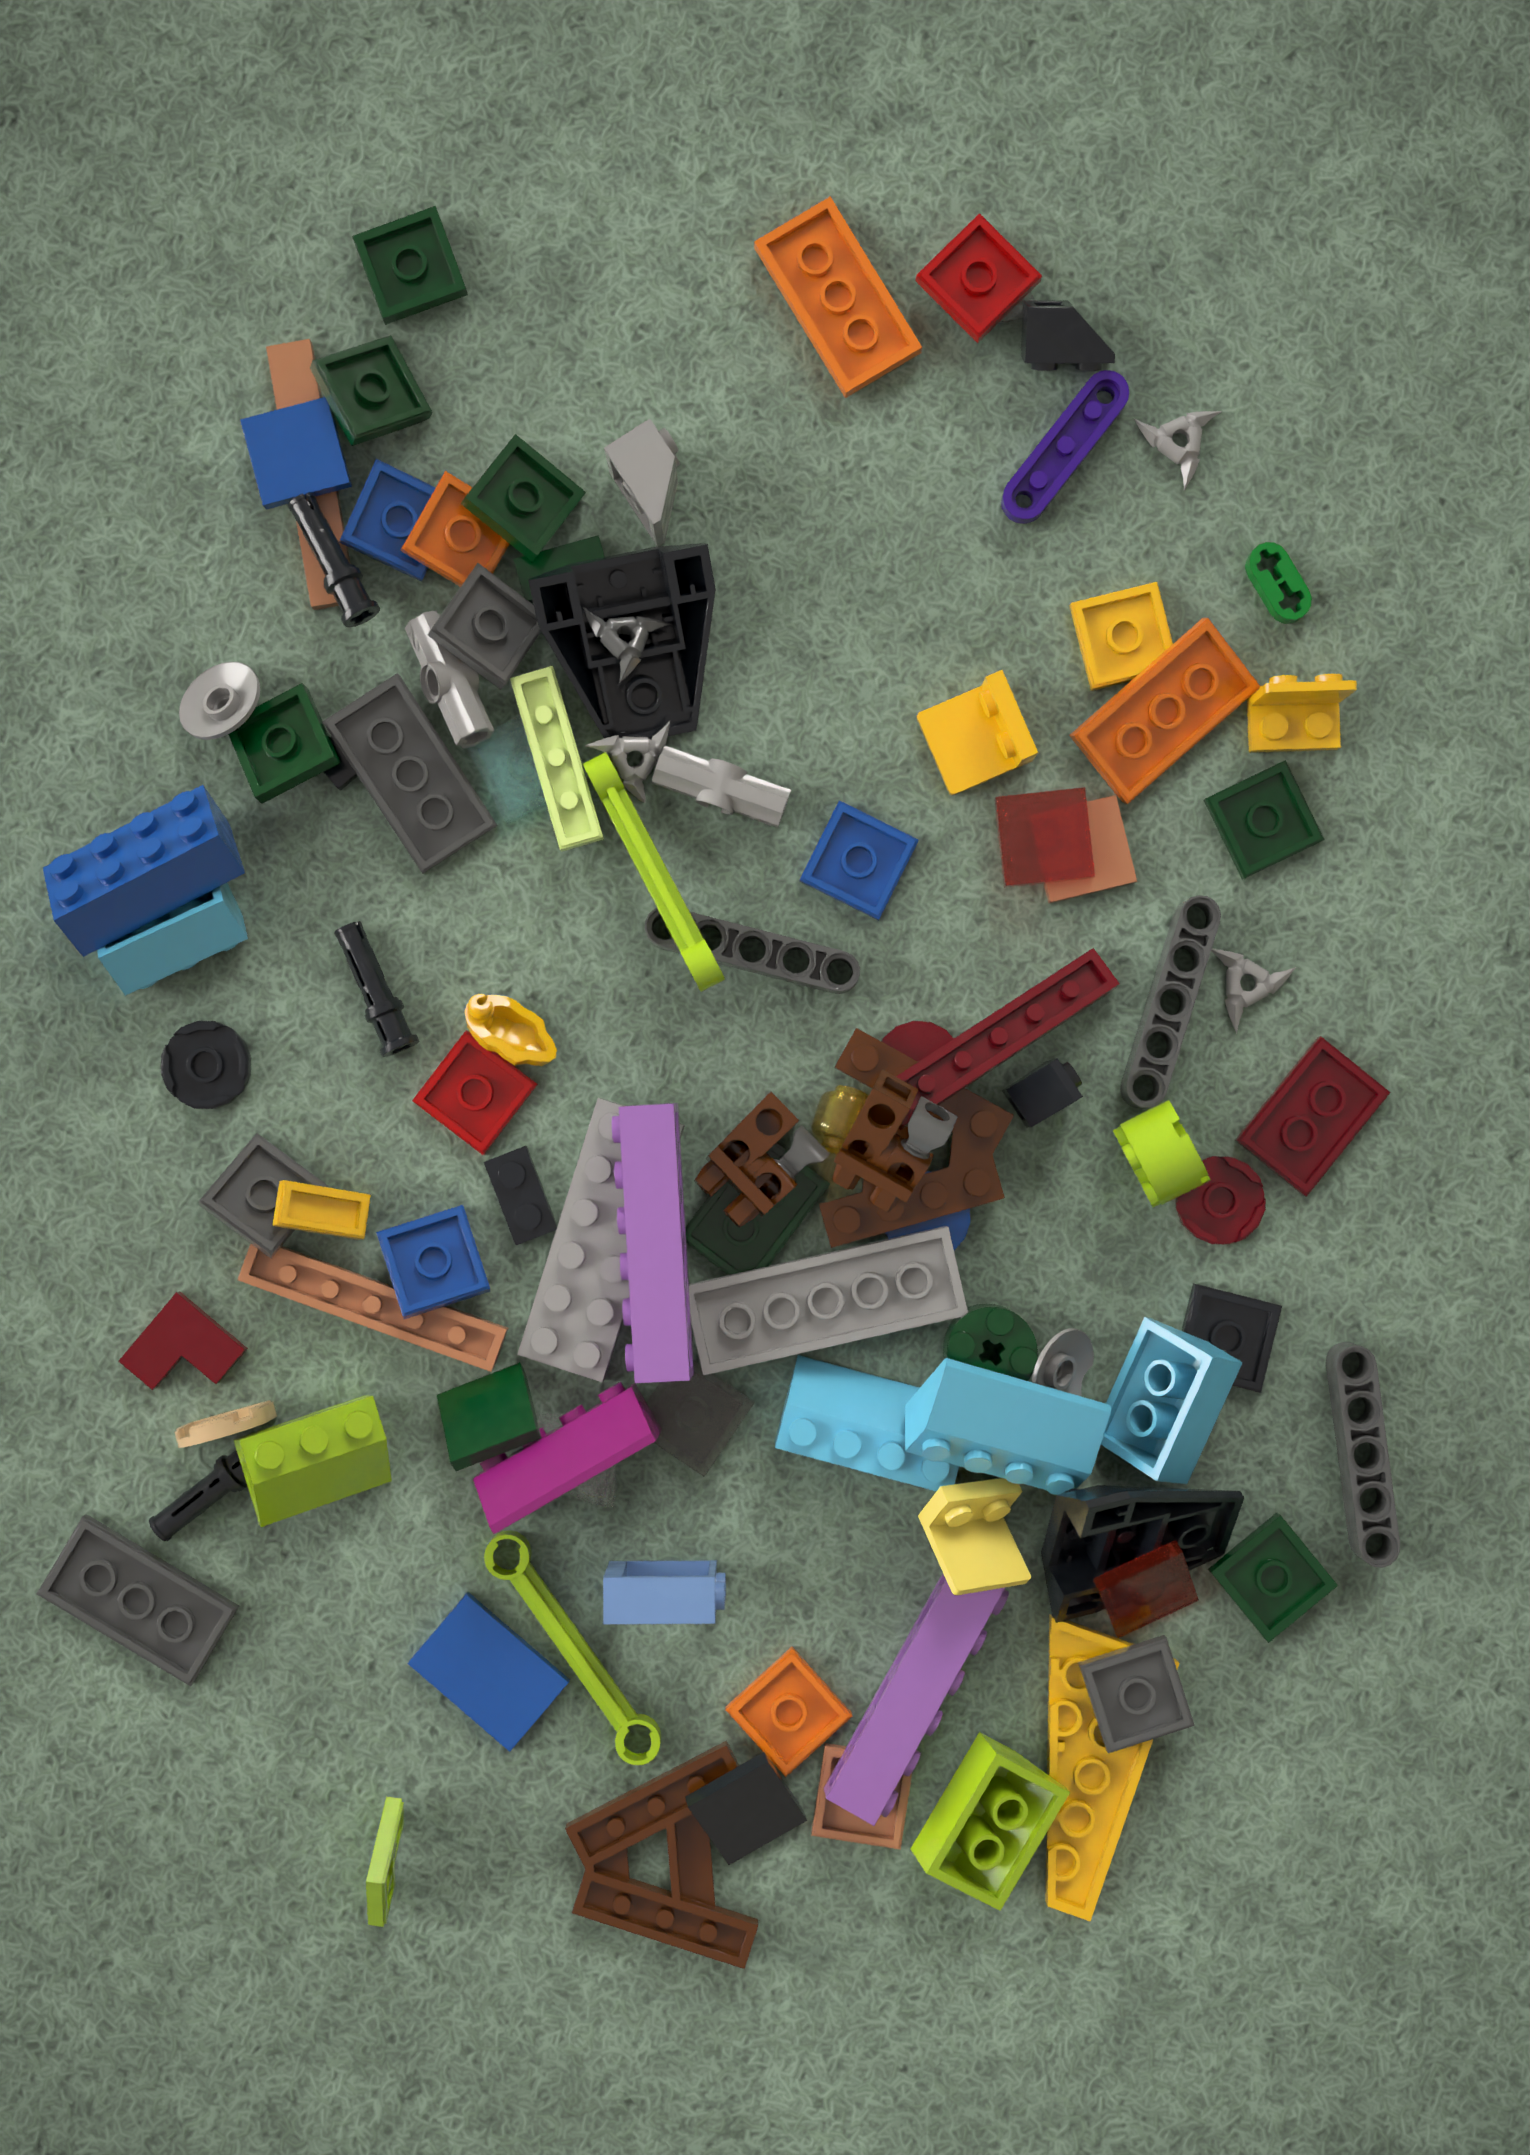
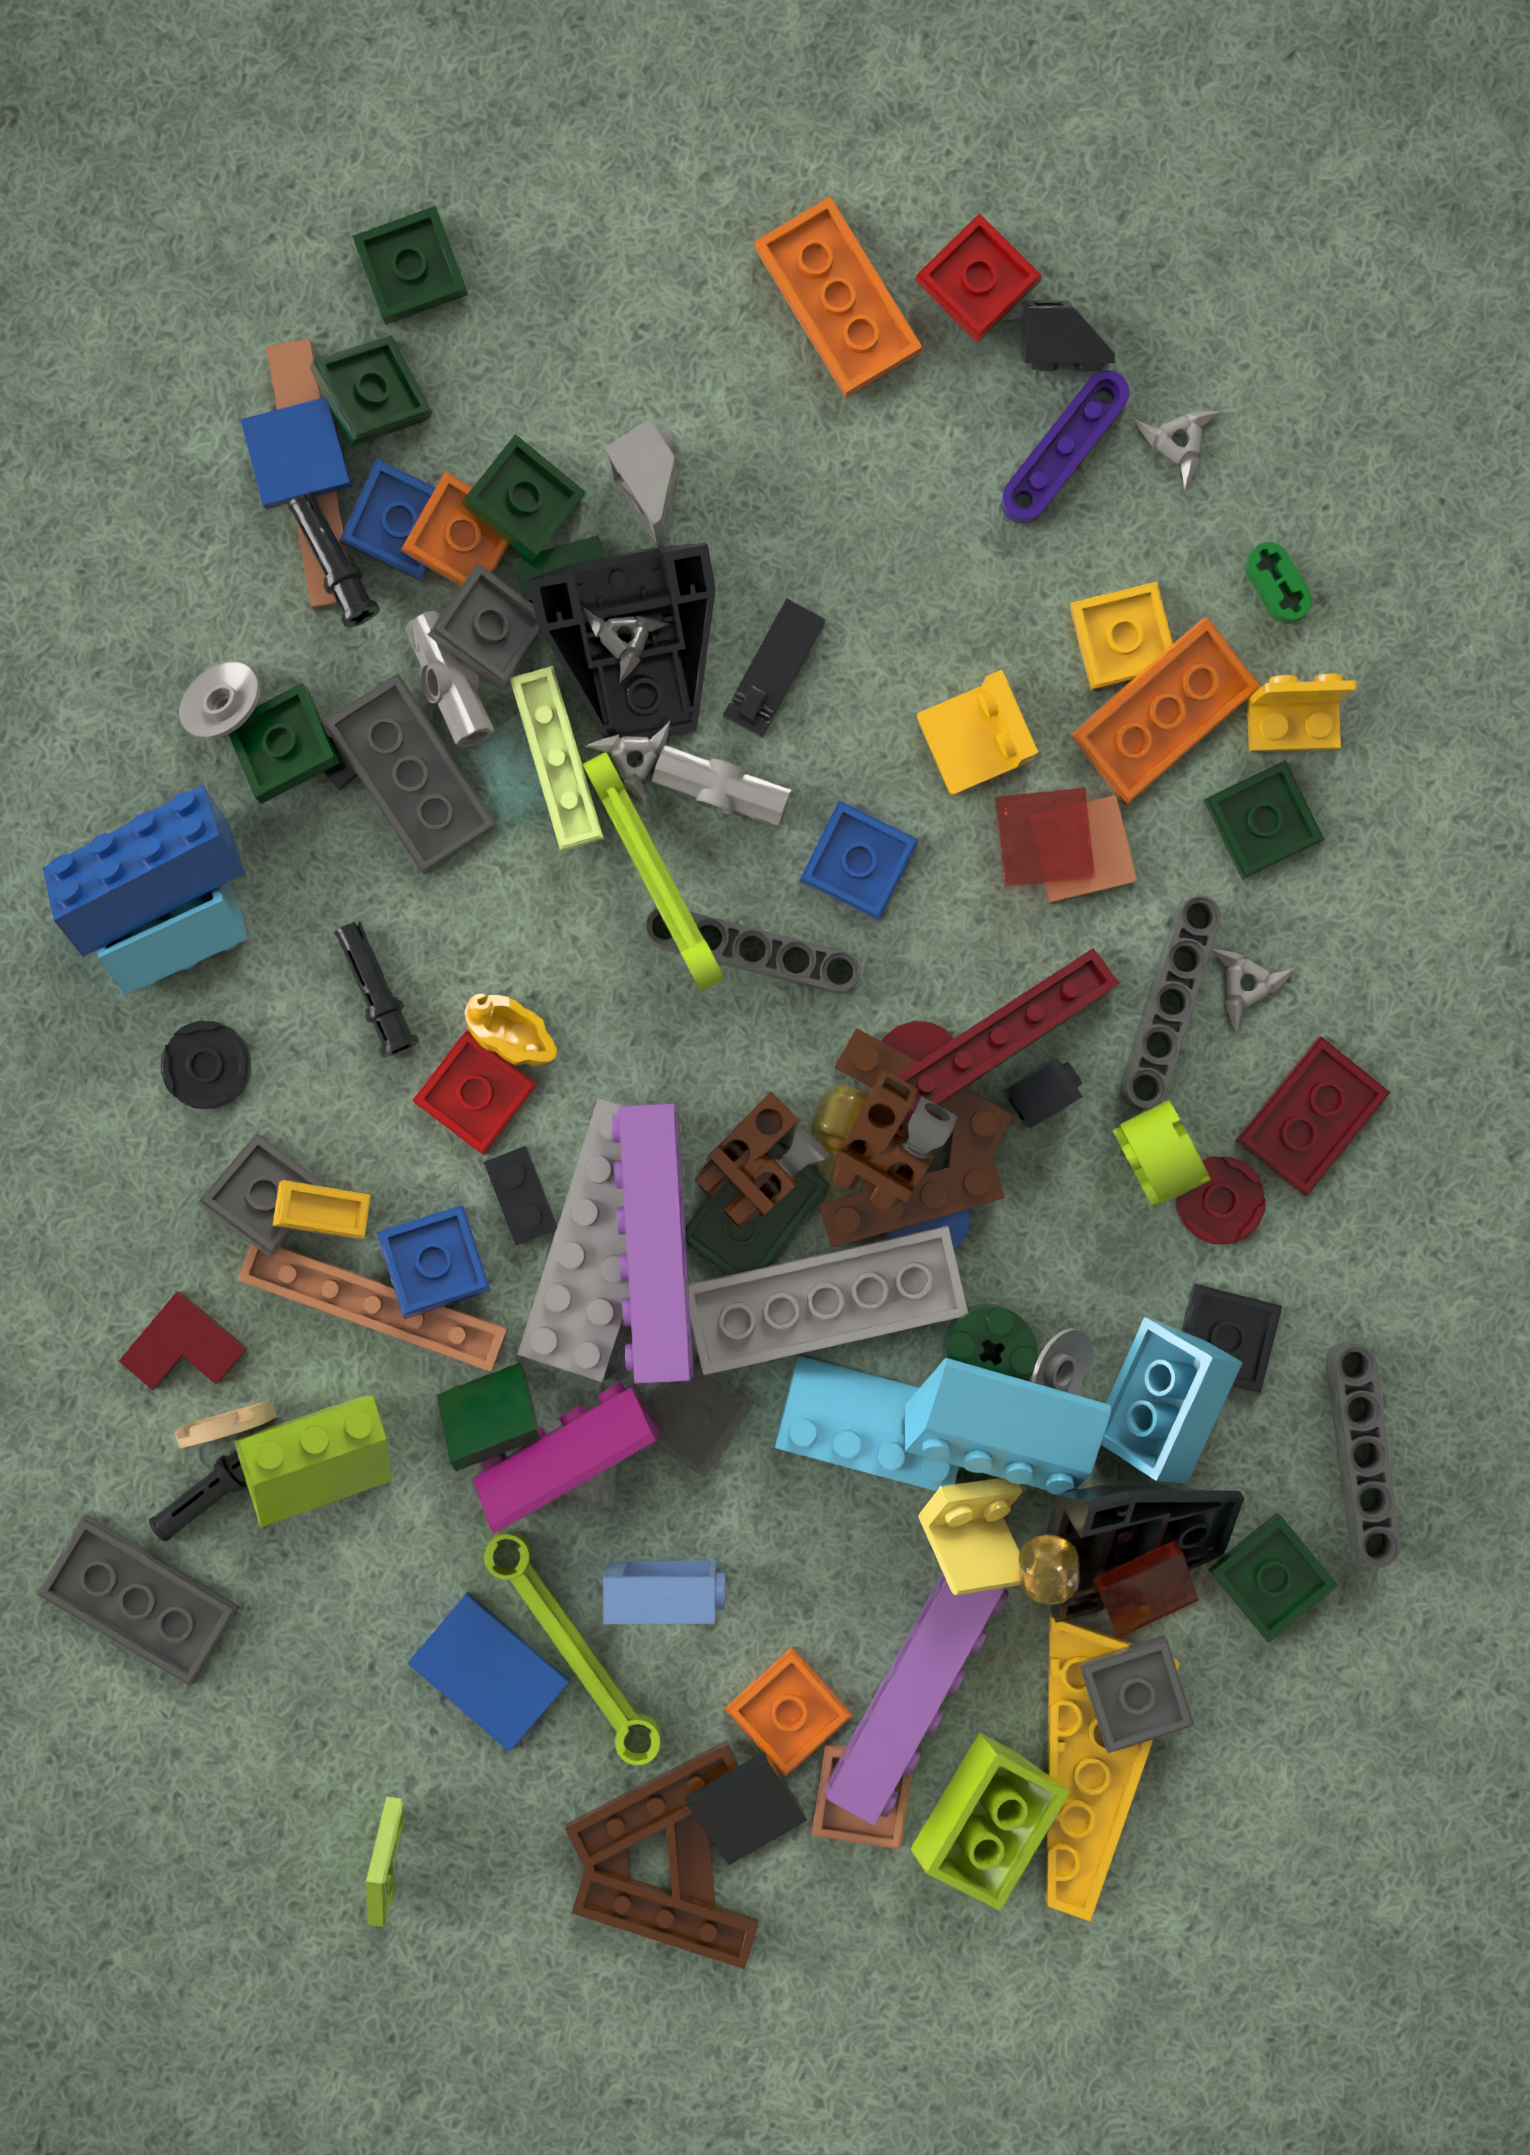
(774, 668): none -> black hinge
(1048, 1569): none -> clear yellow head

